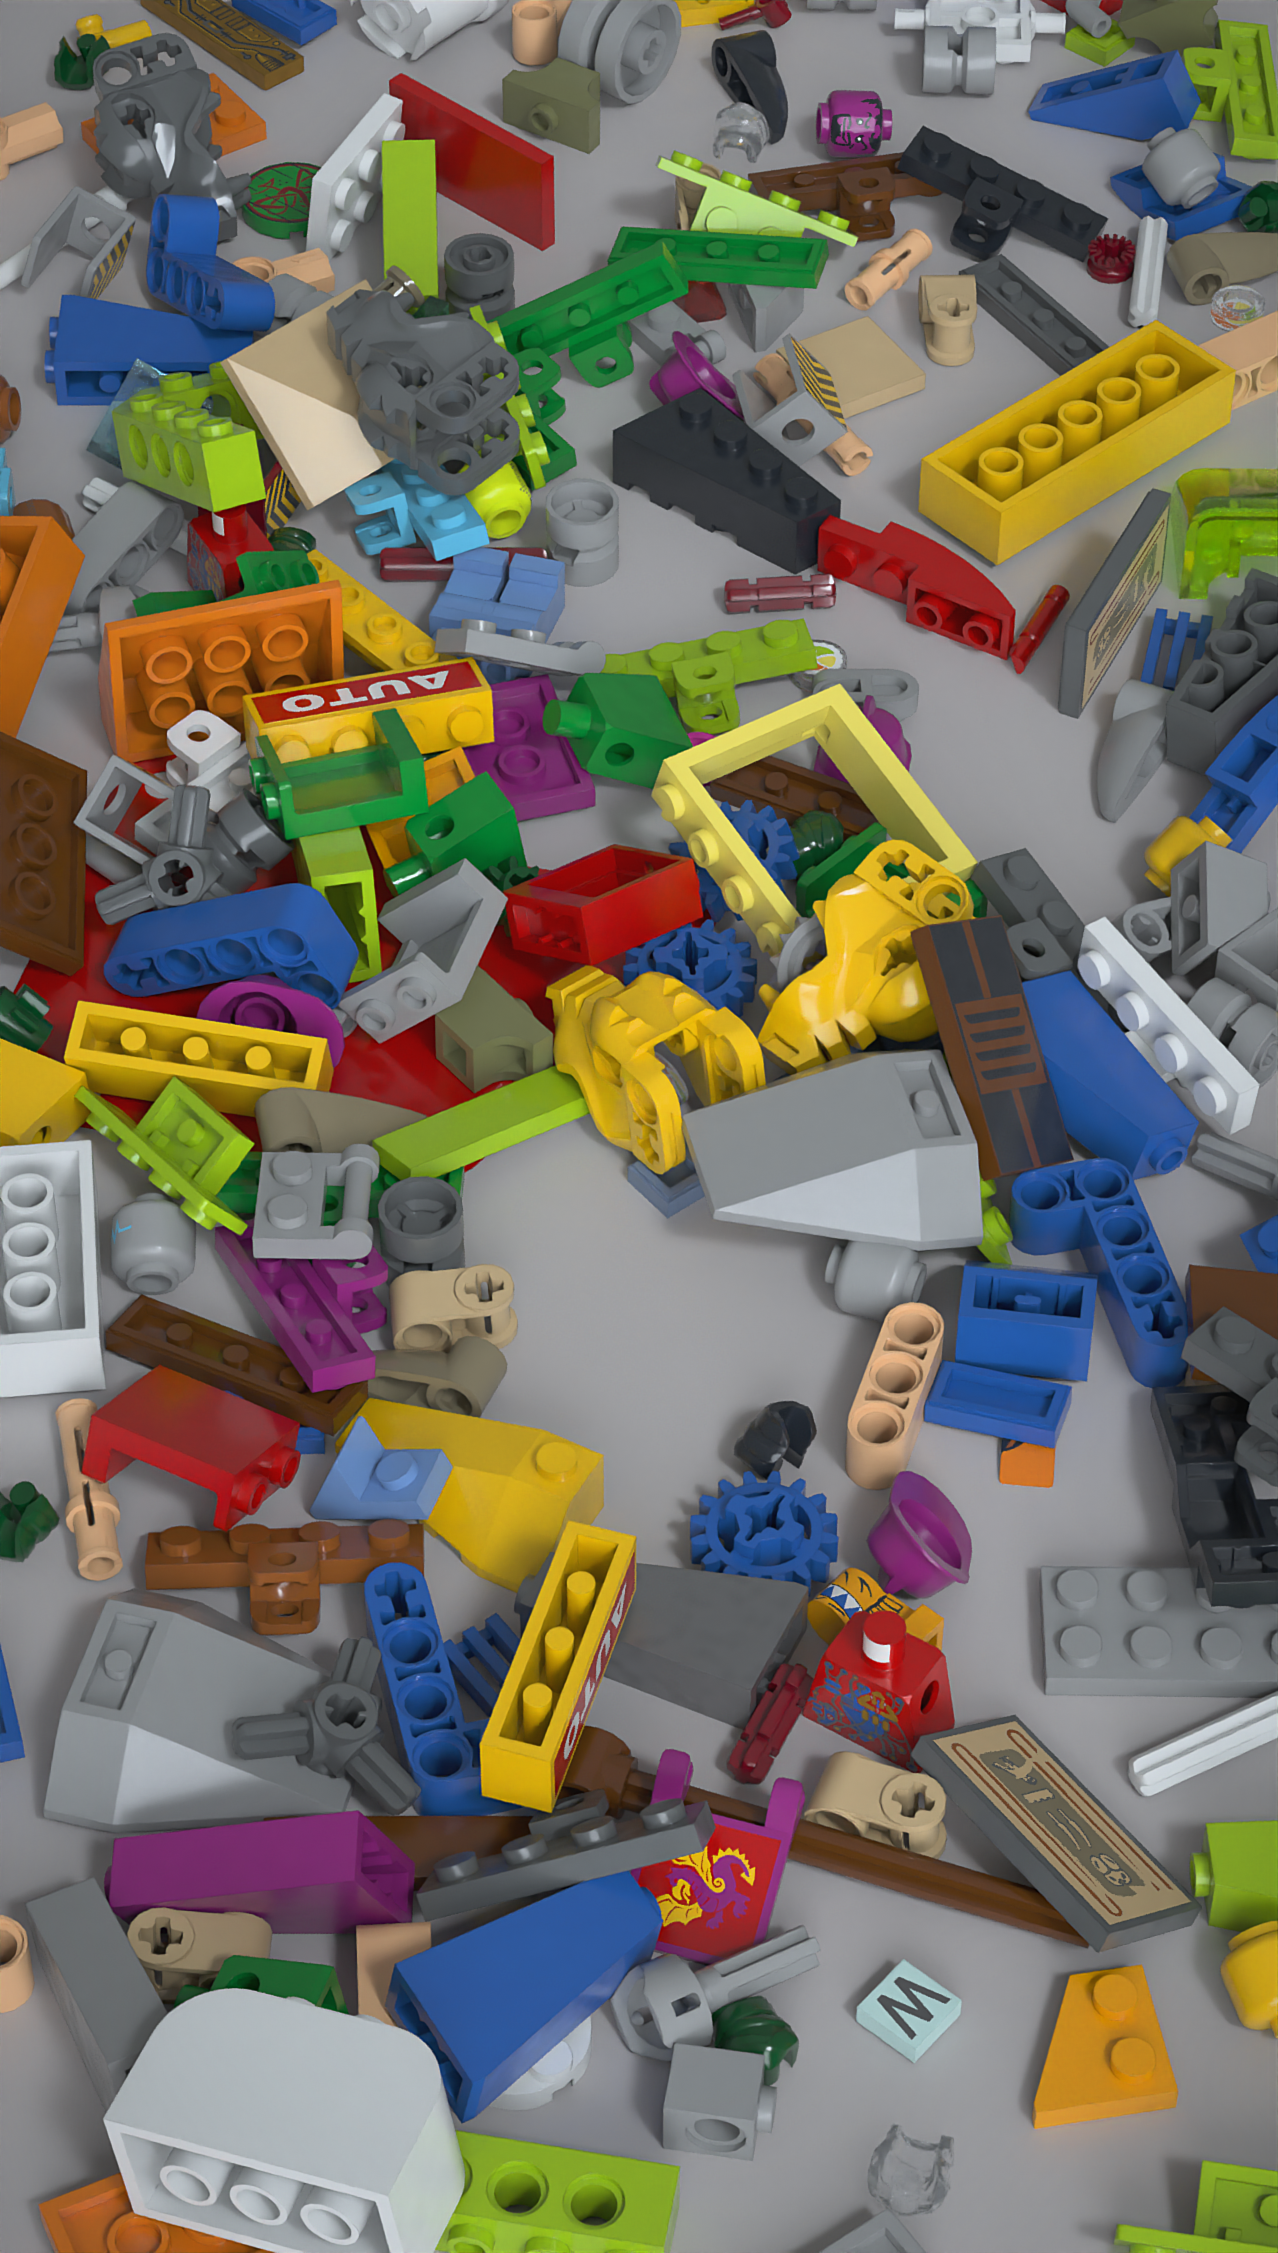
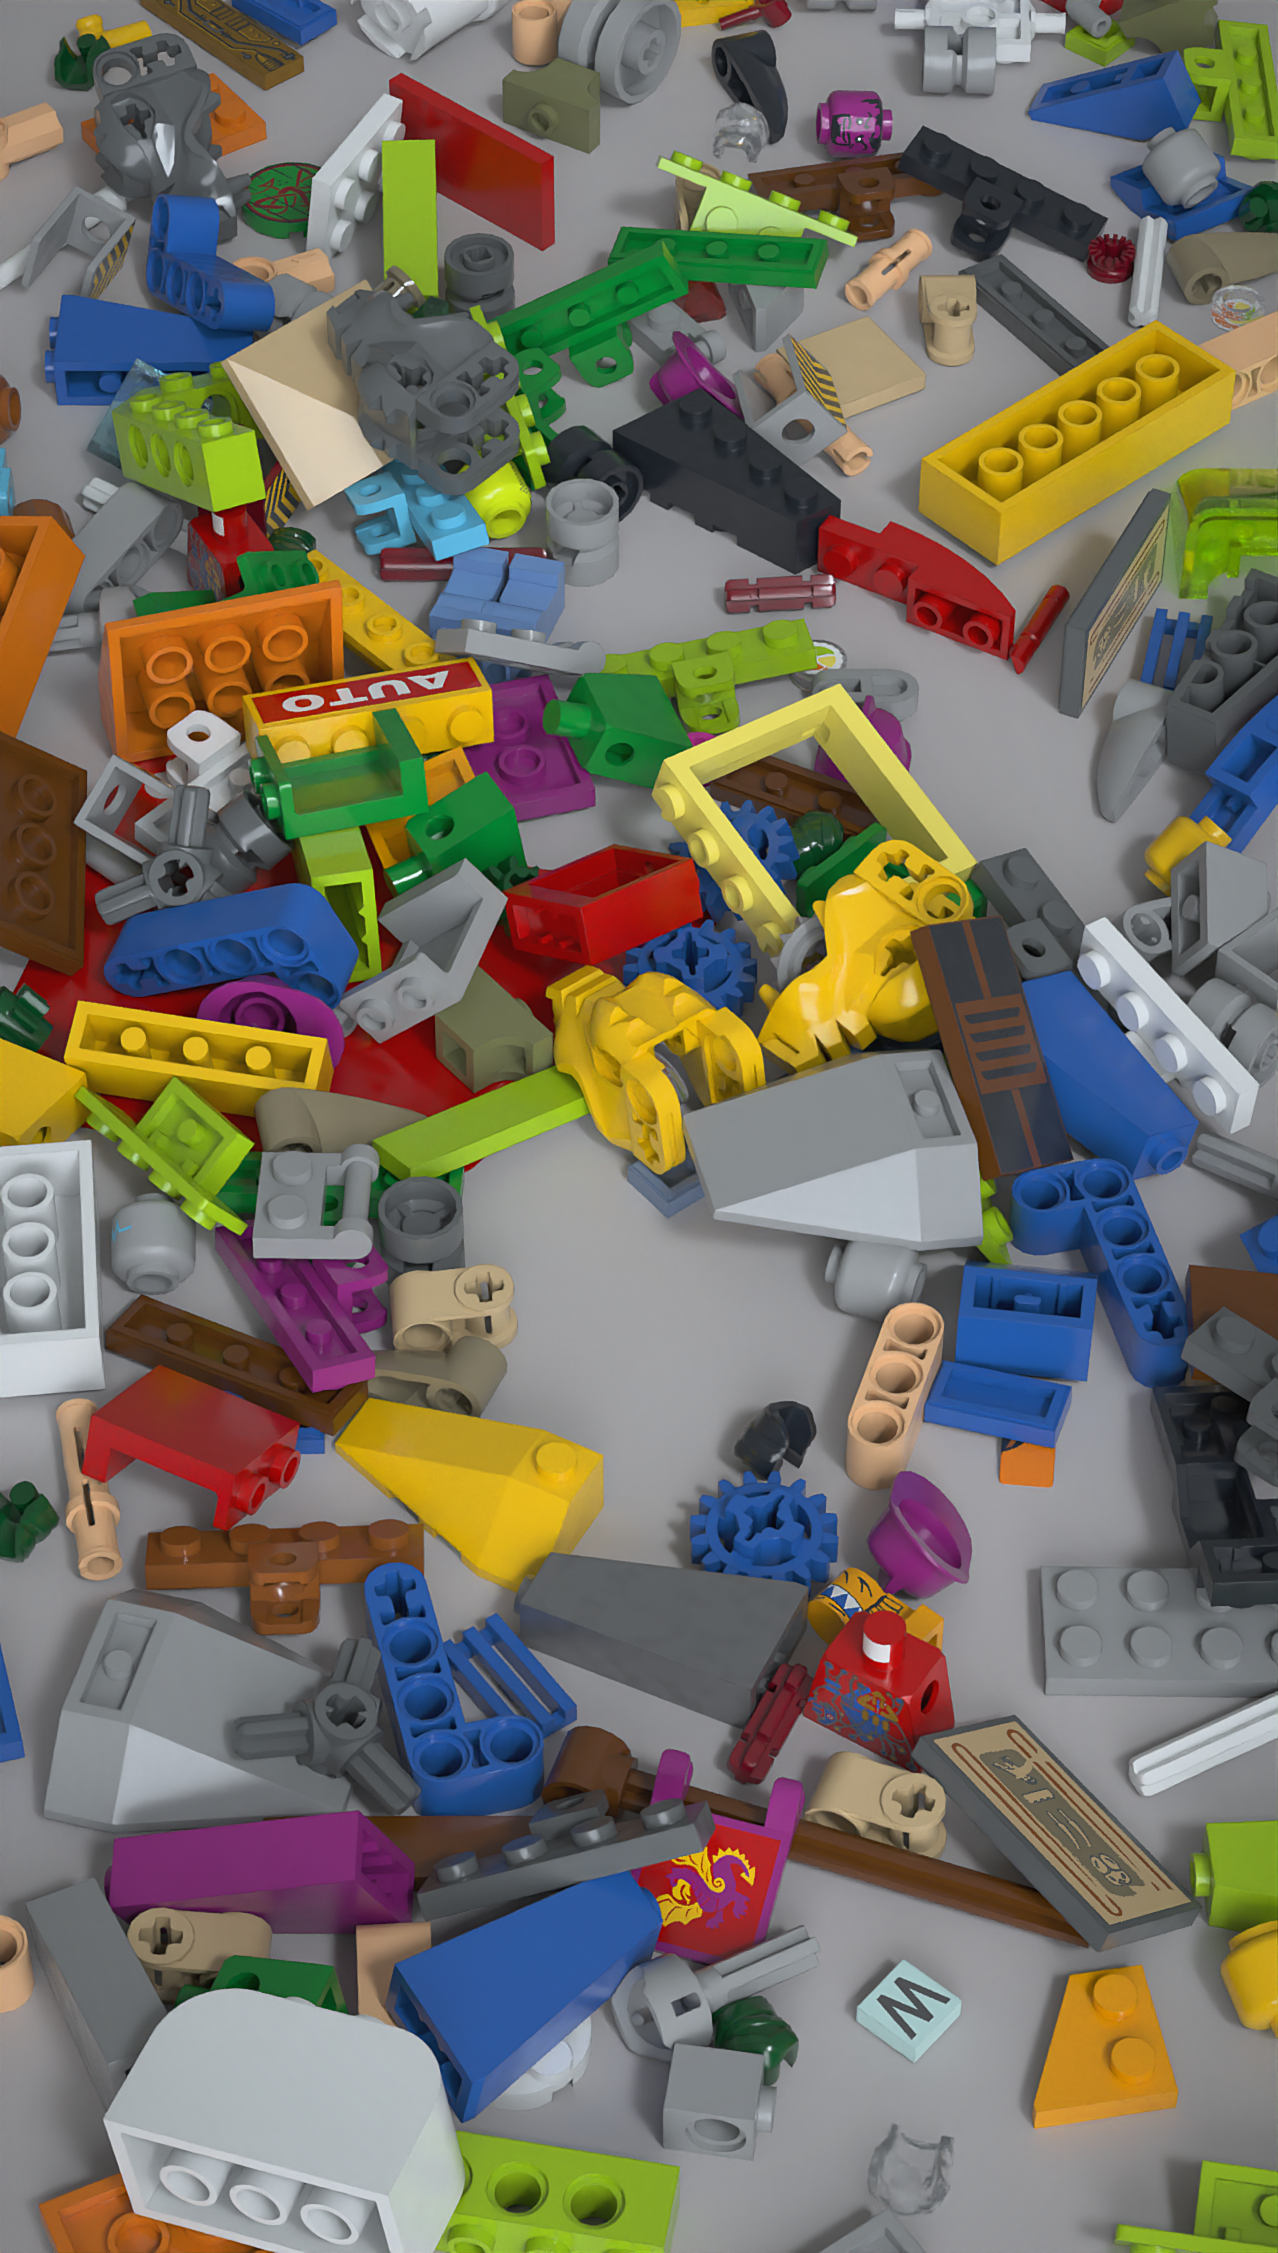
(380, 1481): medium blue slope -> none
(558, 1667): yellow brick -> none
(586, 455): none -> black wheel

